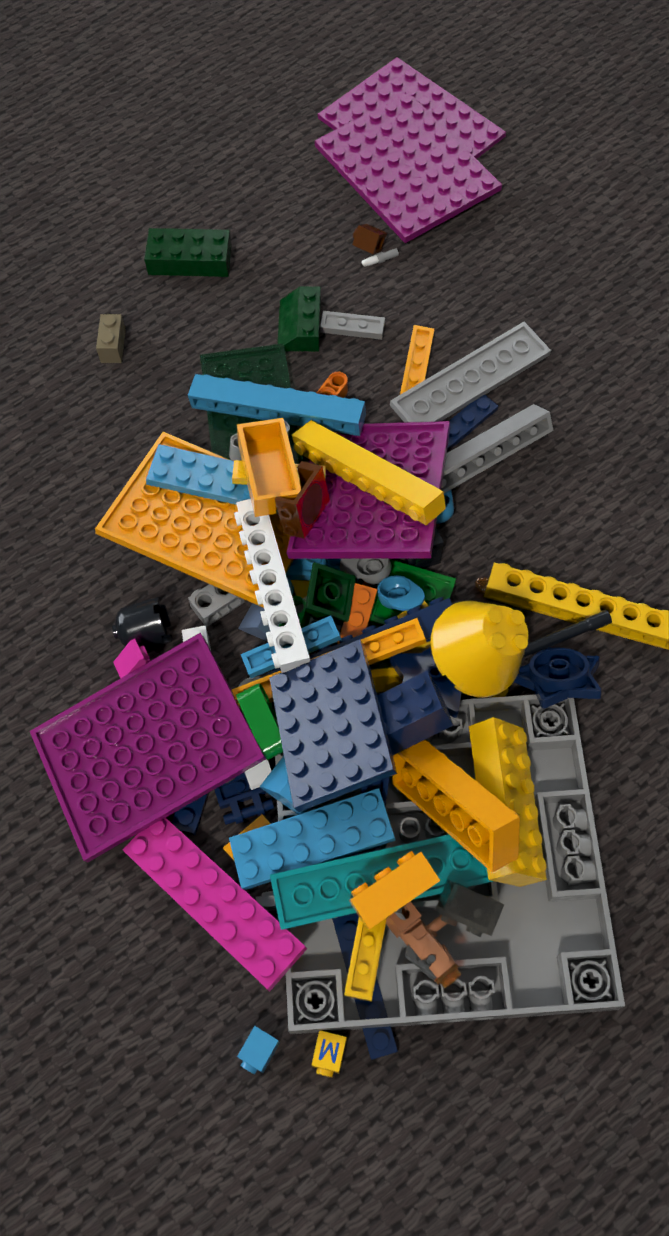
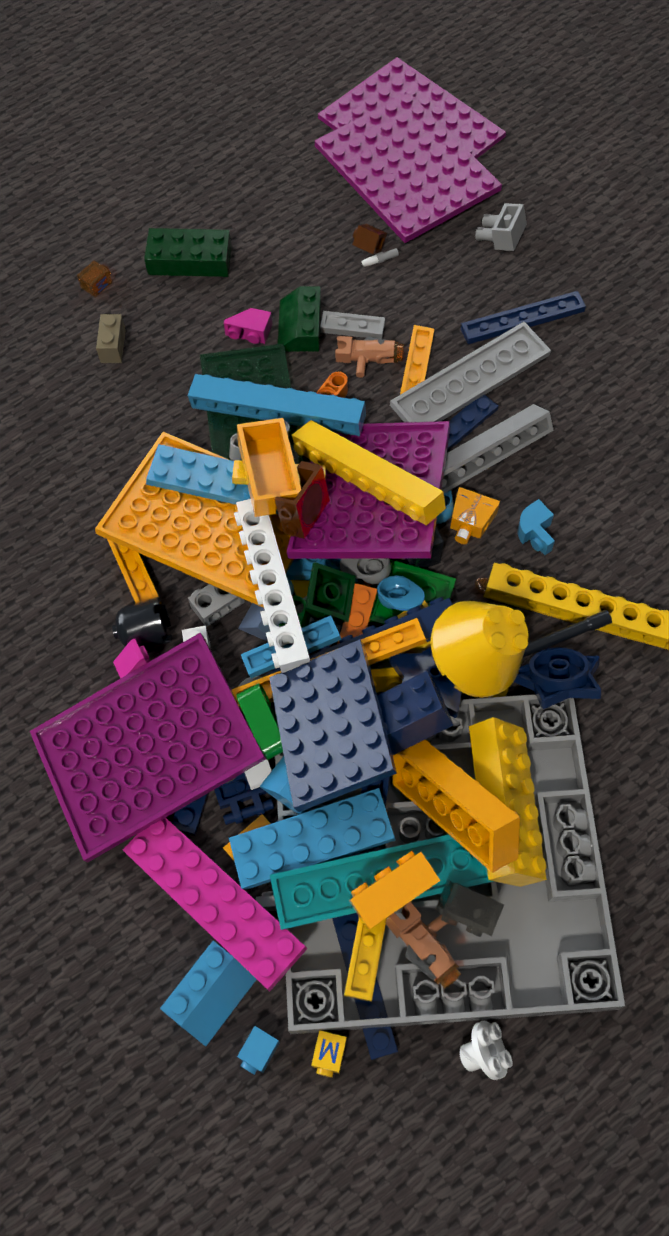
(94, 278): none -> clear orange brick
(134, 572): none -> light orange plate
(208, 993): none -> dark azure slope
(249, 325): none -> dark pink slope
(366, 351): none -> nougat piece
(472, 514): none -> light orange torso
(486, 1051): none -> white plate
(506, 227): none -> light grey brick
(531, 314): none -> dark blue plate
(532, 525): none -> dark azure brick

